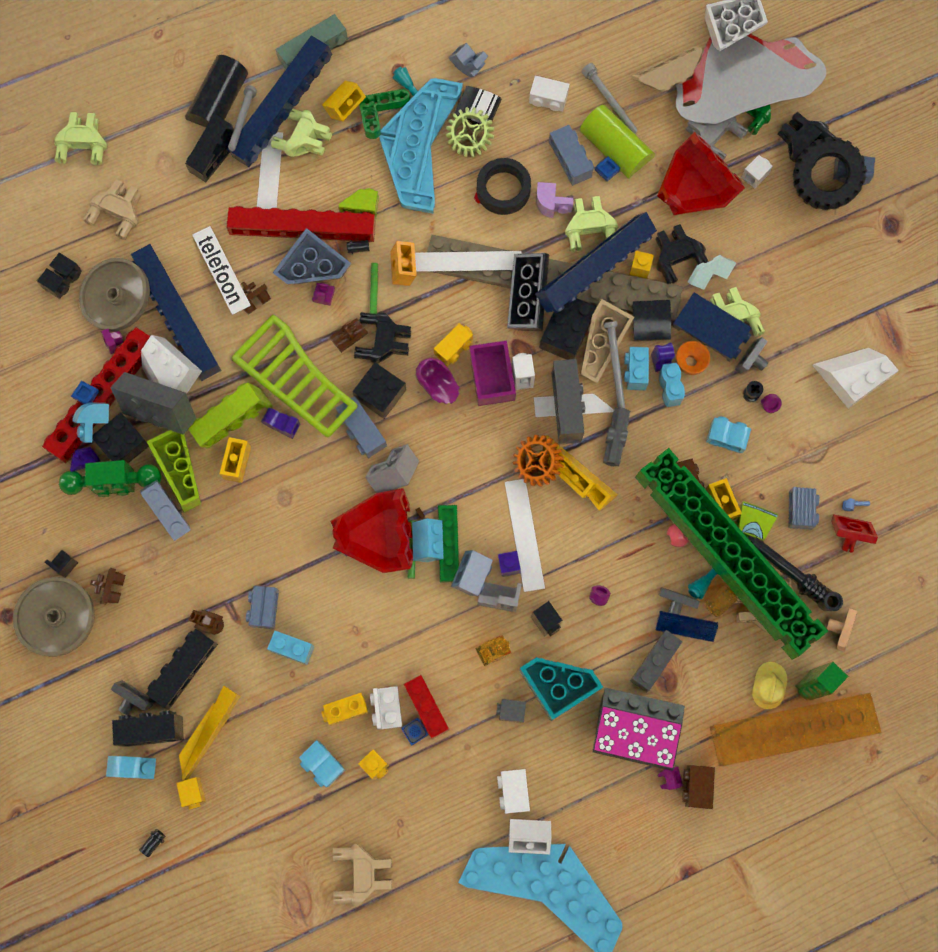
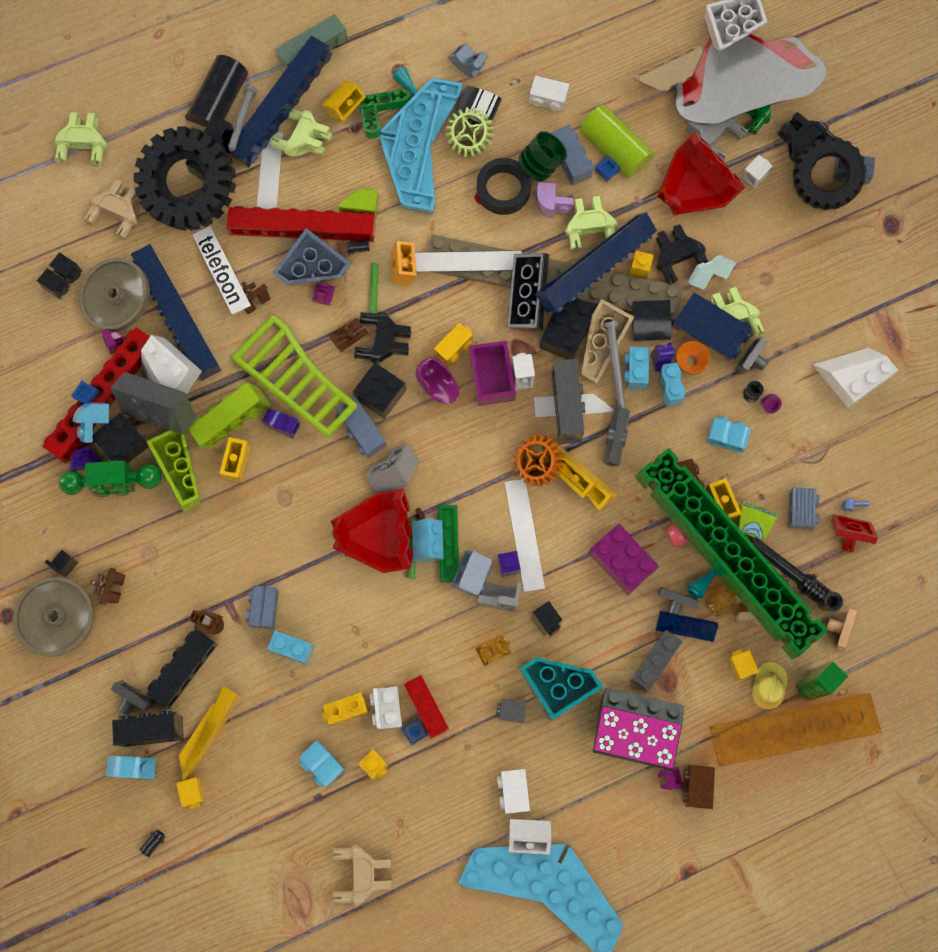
(153, 173): none -> black tyre
(165, 510): sand blue brick -> none
(542, 156): none -> dark green wheel
(590, 72): light grey piece -> none
(599, 595): magenta tile -> none
(623, 559): none -> magenta piece
(742, 664): none -> yellow brick

